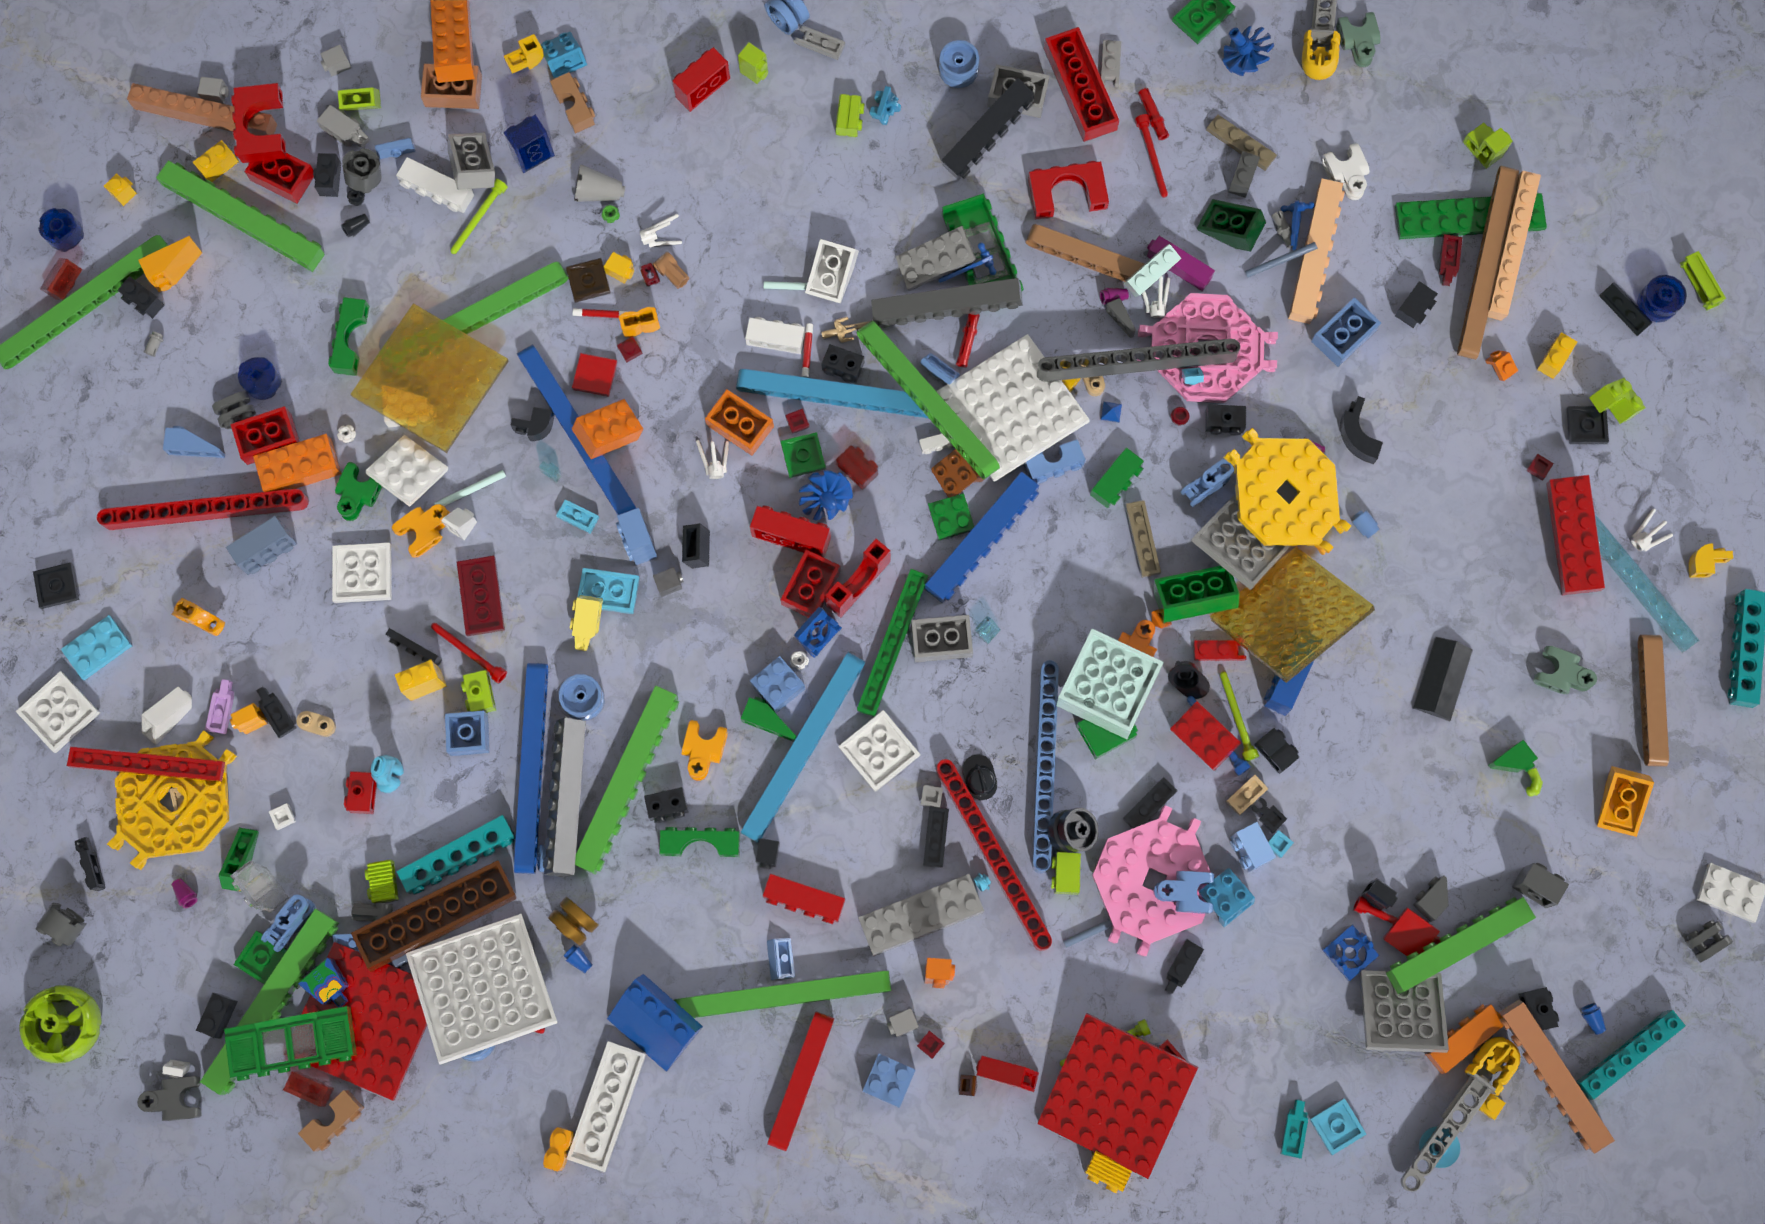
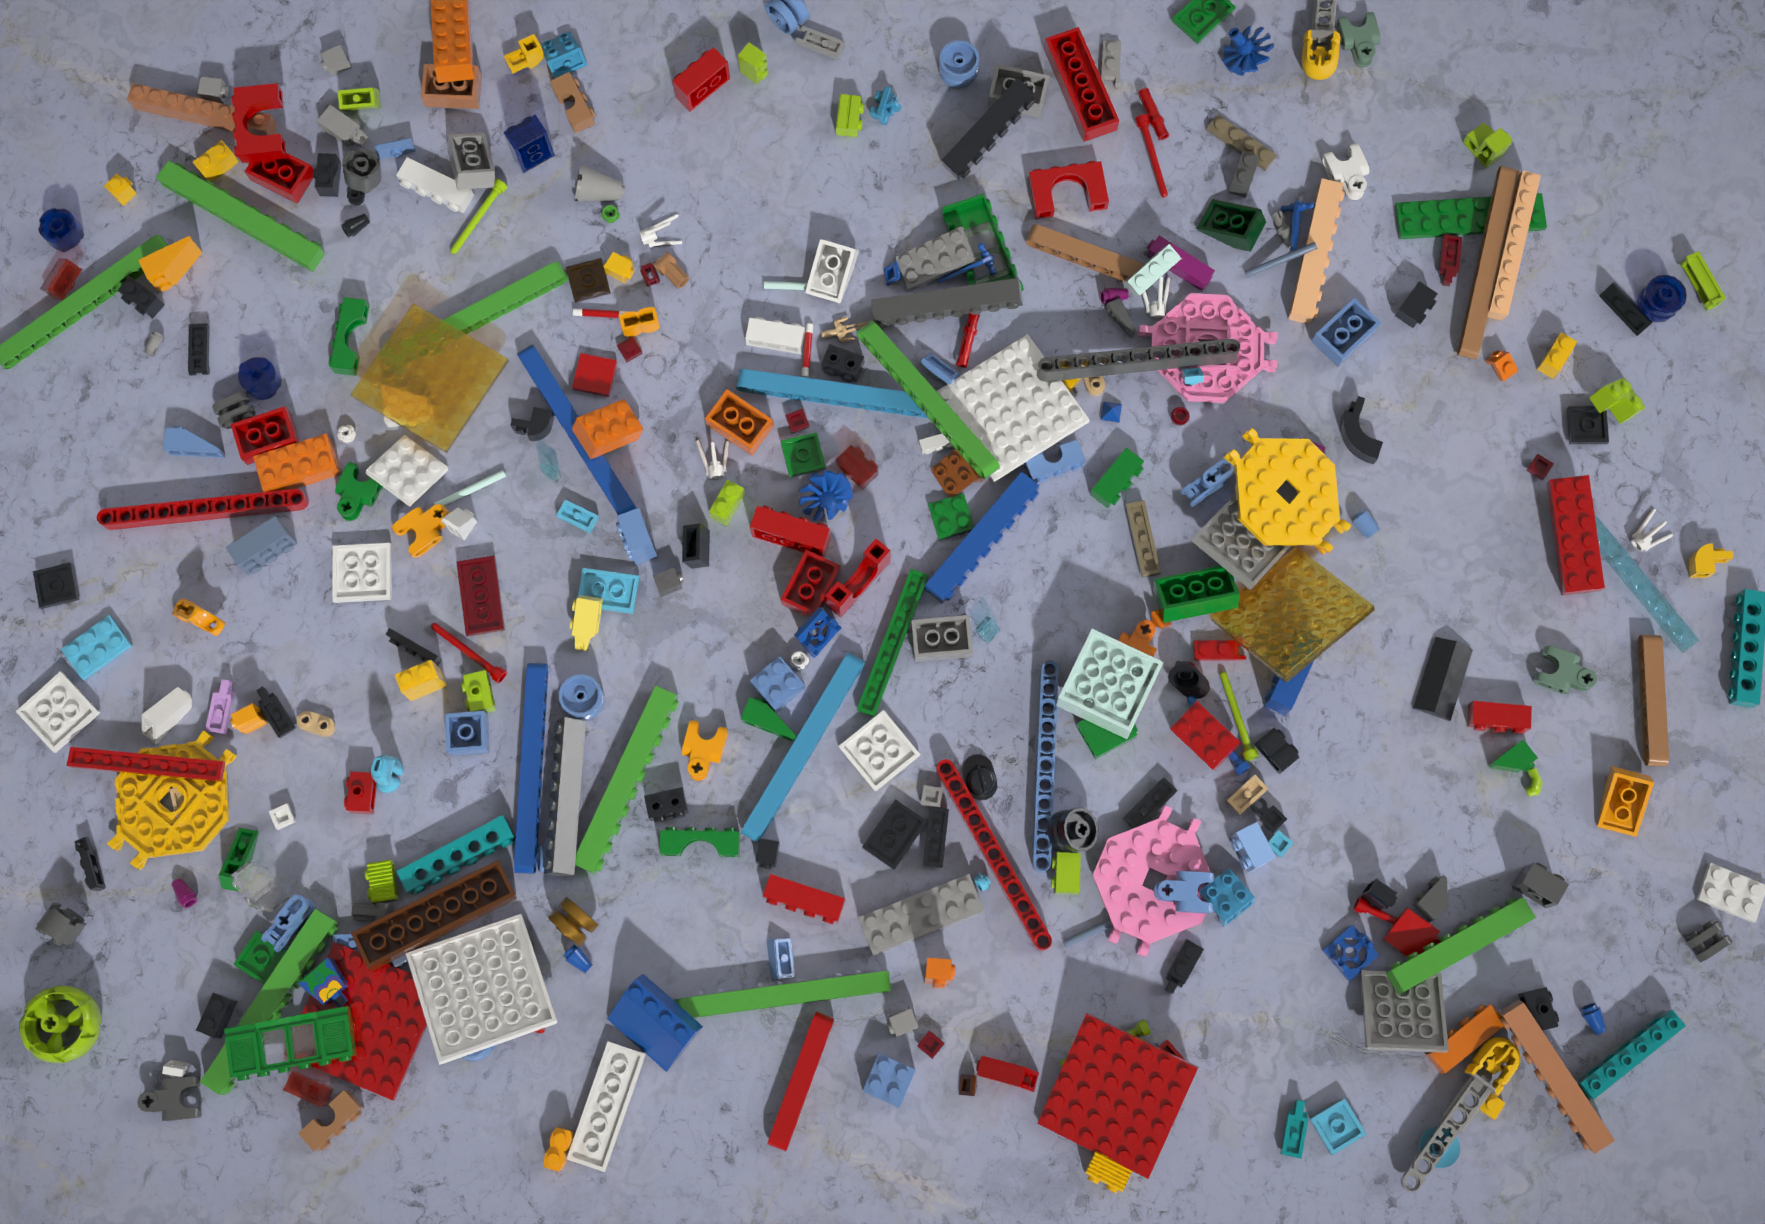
(198, 349): none -> black plate
(727, 503): none -> lime brick
(892, 273): none -> blue slope
(894, 834): none -> black plate
(1225, 419): black brick -> none
(1499, 717): none -> red brick

